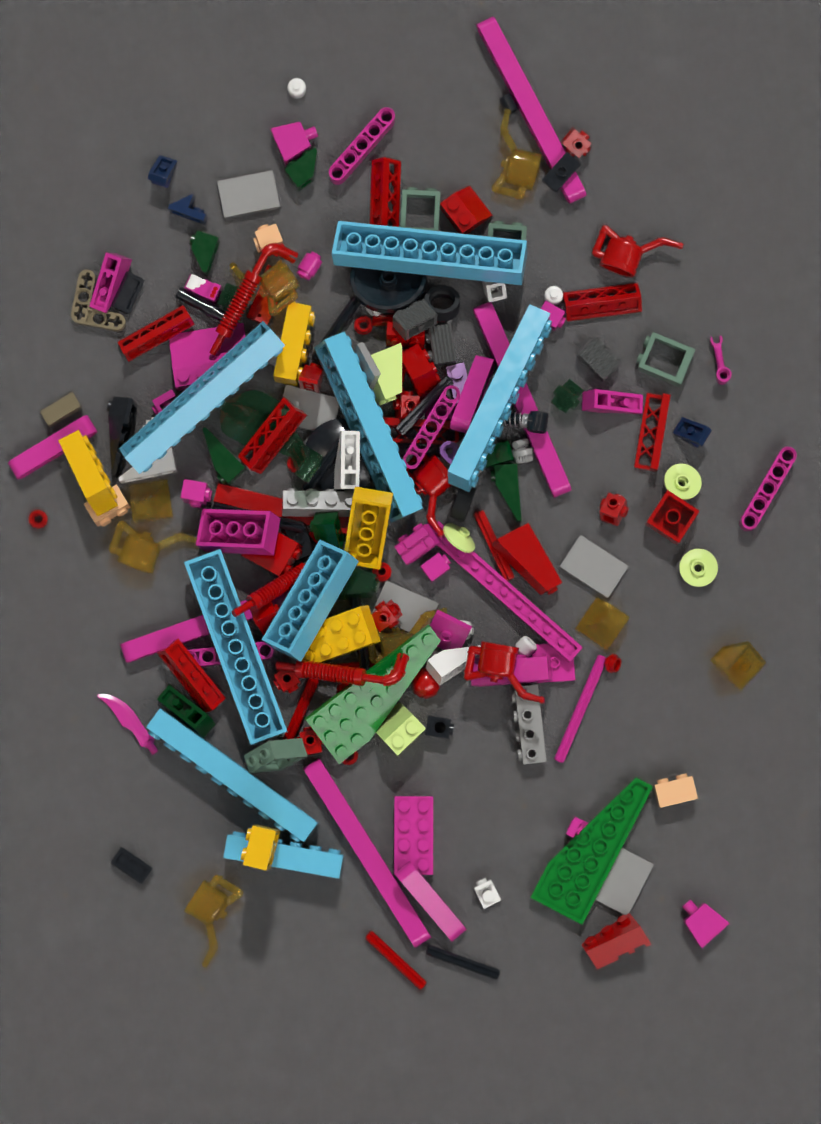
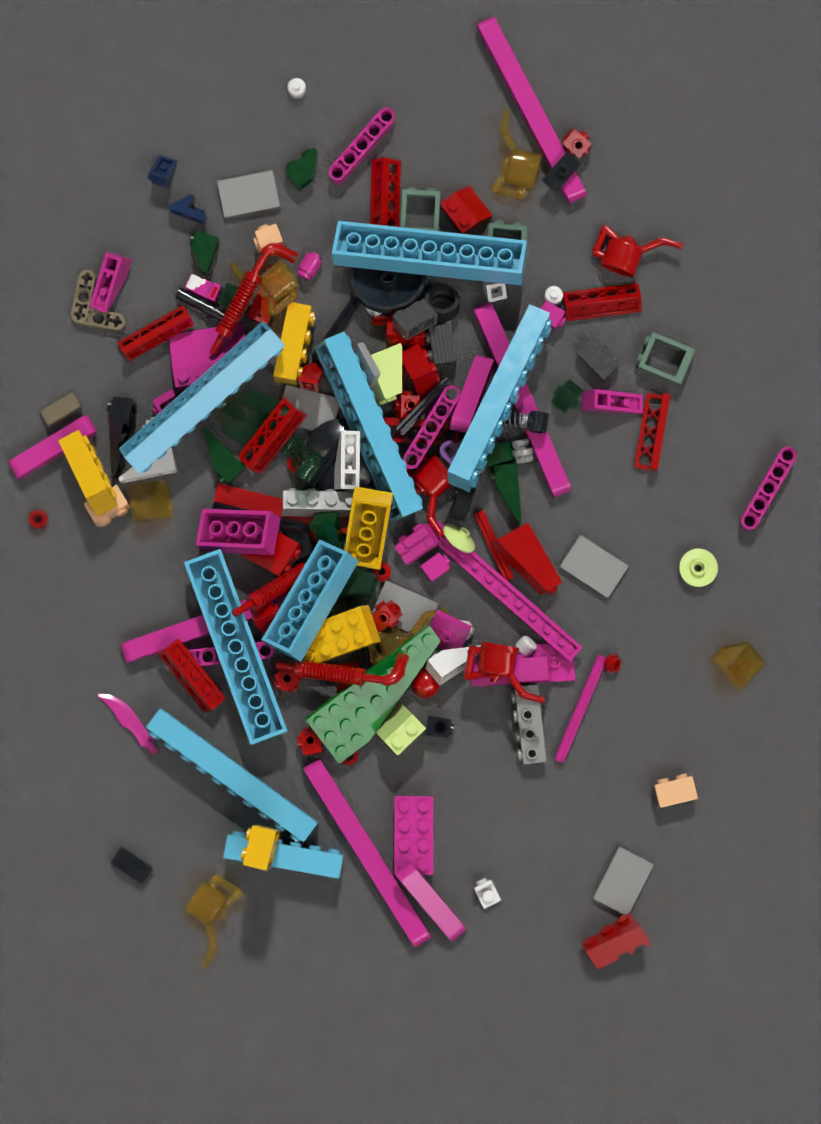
(127, 292): black plate -> none
(140, 549): clear yellow piece -> none
(186, 711): dark green slope -> none
(196, 493): dark pink brick -> none
(275, 755): sand green window -> none
(293, 140): dark pink torso -> none
(301, 709): red axle -> none
(363, 319): red plate -> none
(395, 959): red axle -> none
(458, 375): lavender plate -> none
(463, 962): black axle -> none
(508, 103): black hinge -> none
(575, 826): dark pink bracket -> none
(582, 866): green wing -> none
(602, 623): clear yellow slope -> none
(613, 509): red brick -> none
(672, 517): red brick -> none
(685, 474): yellowish green dish -> none
(692, 432): dark blue slope -> none
(703, 922): dark pink torso -> none
(722, 370): dark pink brick -> none

